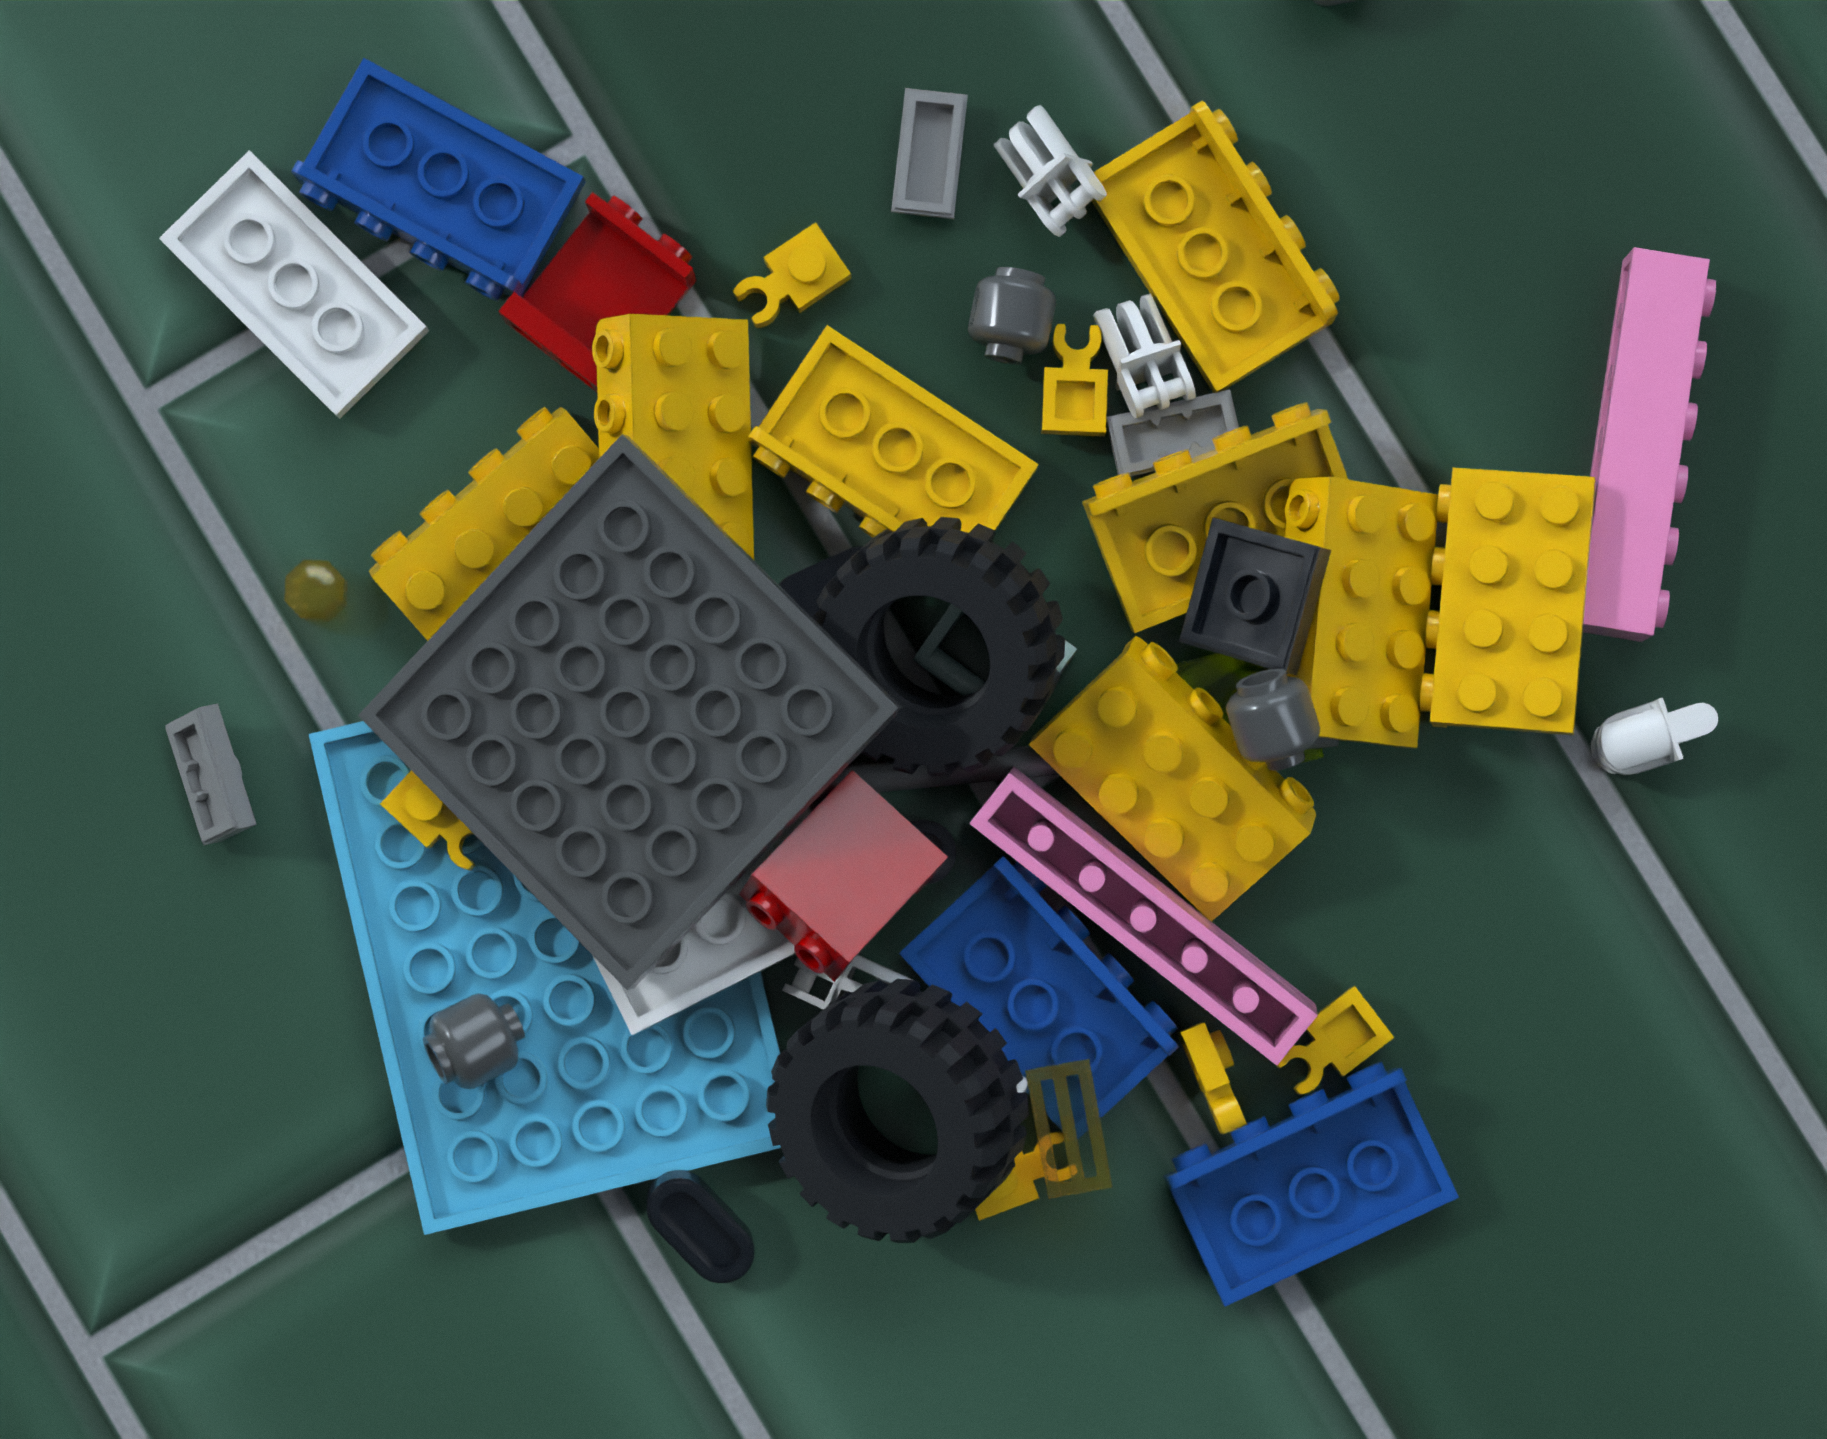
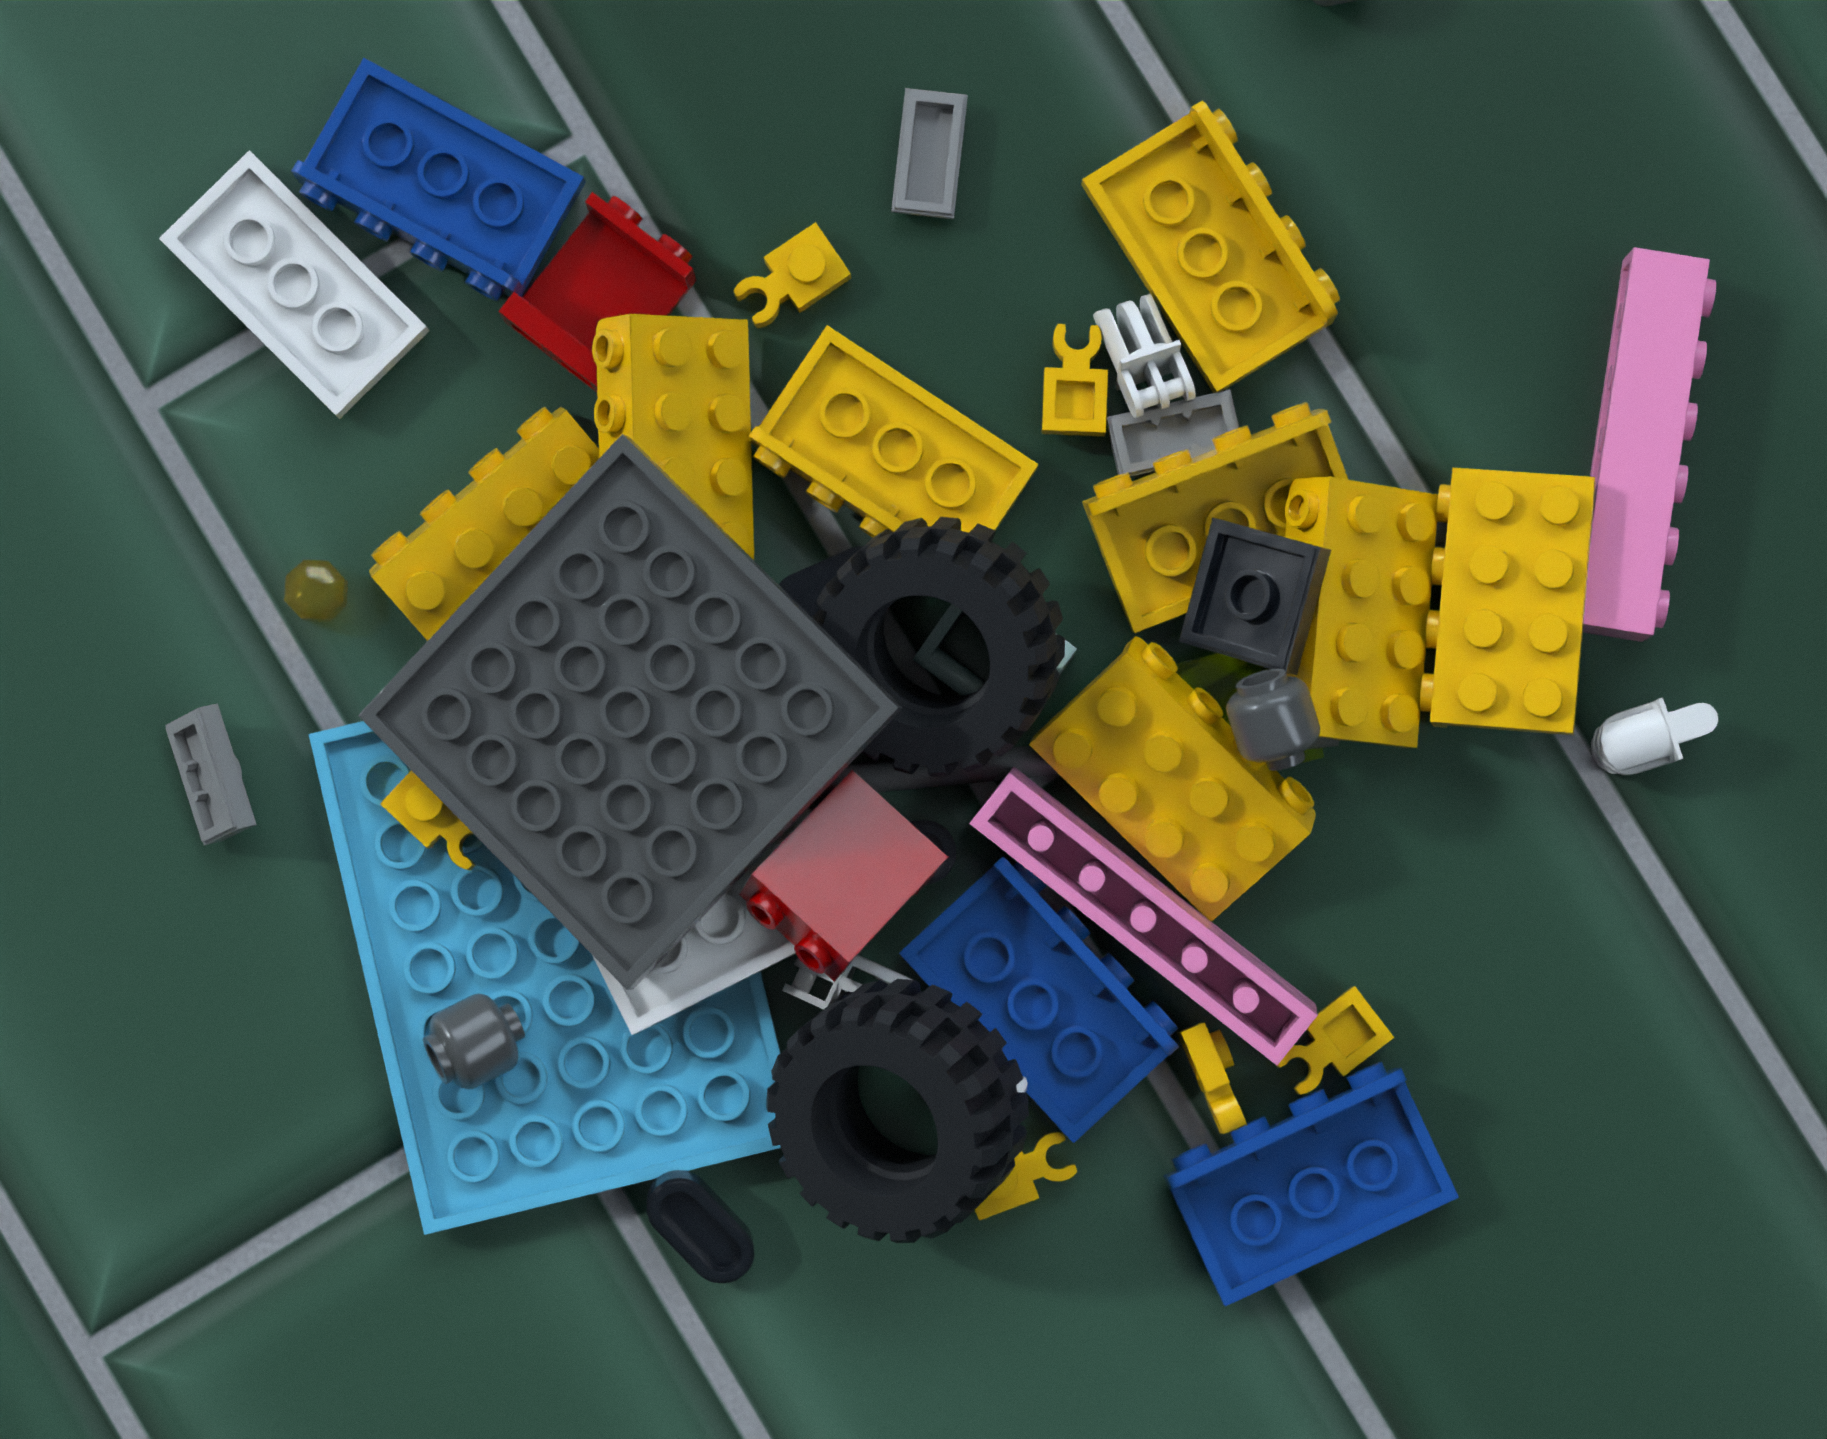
(1012, 315): dark grey head -> none
(1047, 168): white arm -> none
(1078, 1183): clear yellow tile -> none

